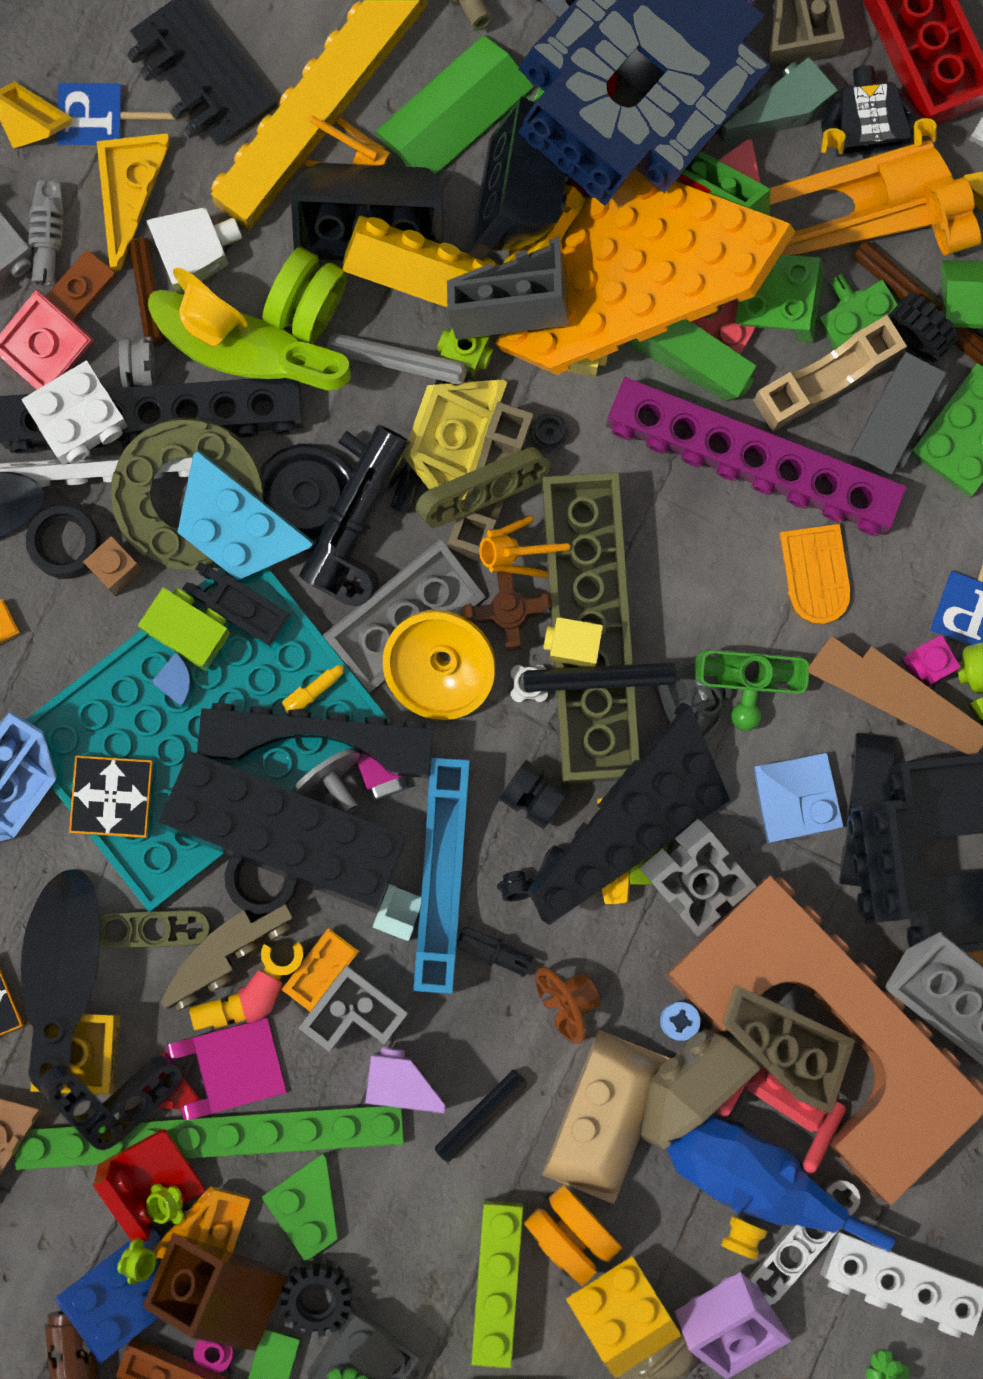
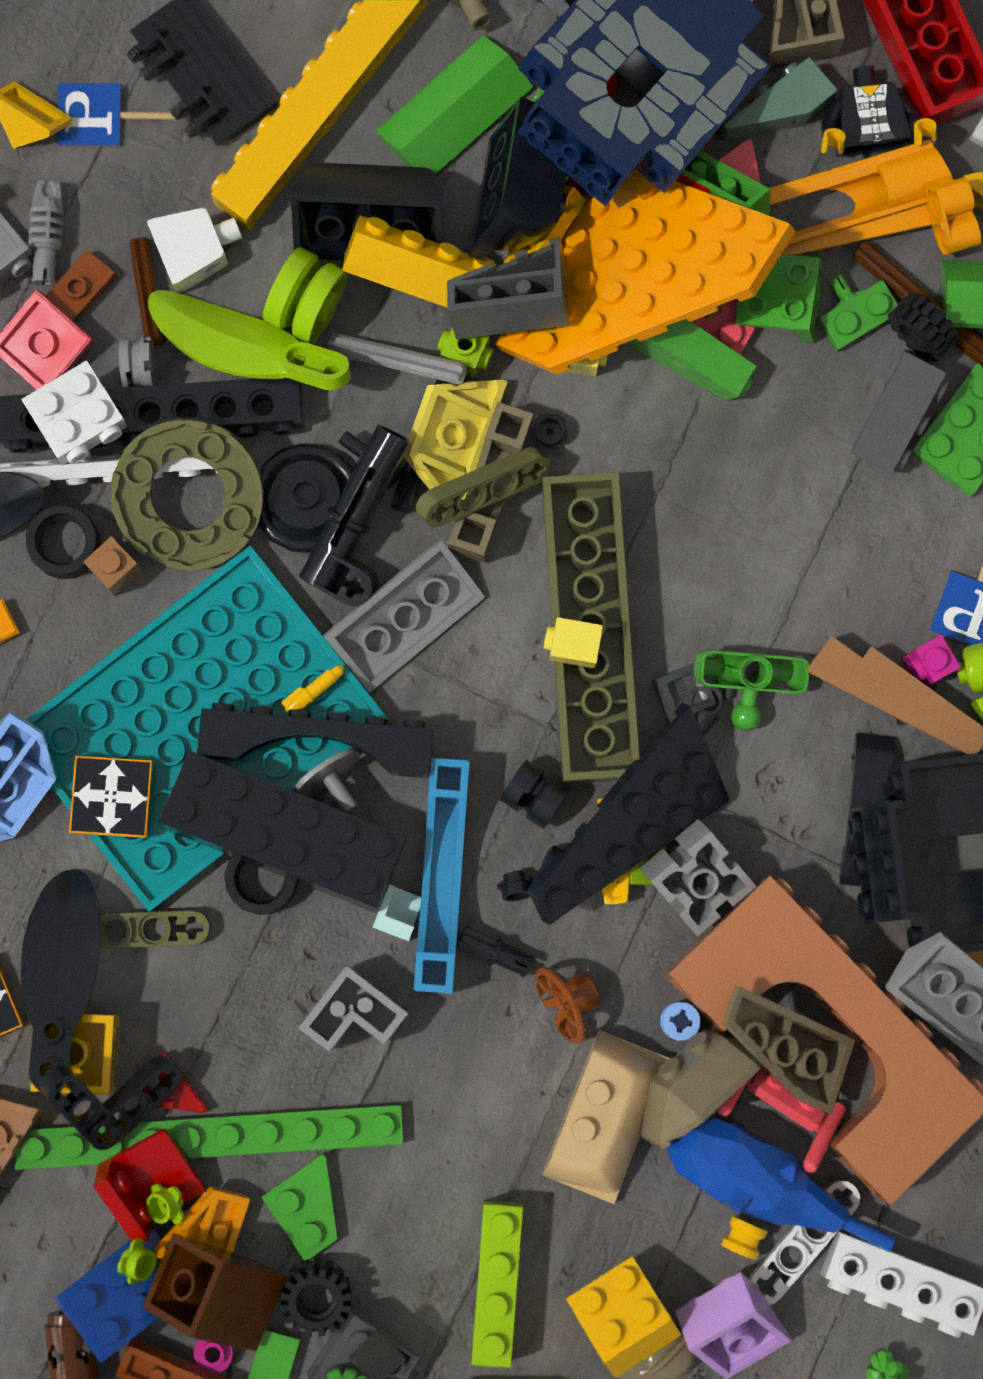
(127, 179): yellow wing -> none
(174, 680): medium blue tile -> none
(184, 628): lime brick -> none
(205, 313): yellow piece -> none
(210, 960): dark tan slope -> none
(234, 523): medium azure wing -> none
(235, 1067): dark pink flag -> none
(240, 606): black hinge -> none
(253, 1000): piece -> none
(320, 969): light orange plate -> none
(367, 151): light orange plant -> none
(378, 780): piece -> none
(401, 1083): lavender slope -> none
(427, 682): yellow dish -> none
(480, 1116): black axle -> none
(500, 551): light orange plant -> none
(508, 610): reddish brown piece -> none
(518, 694): white plate -> none
(569, 1238): light orange wheel -> none
(599, 677): black axle -> none
(797, 798): light blue plate -> none
(816, 573): light orange window -> none
(842, 368): tan arch -> none
(882, 494): magenta brick -> none

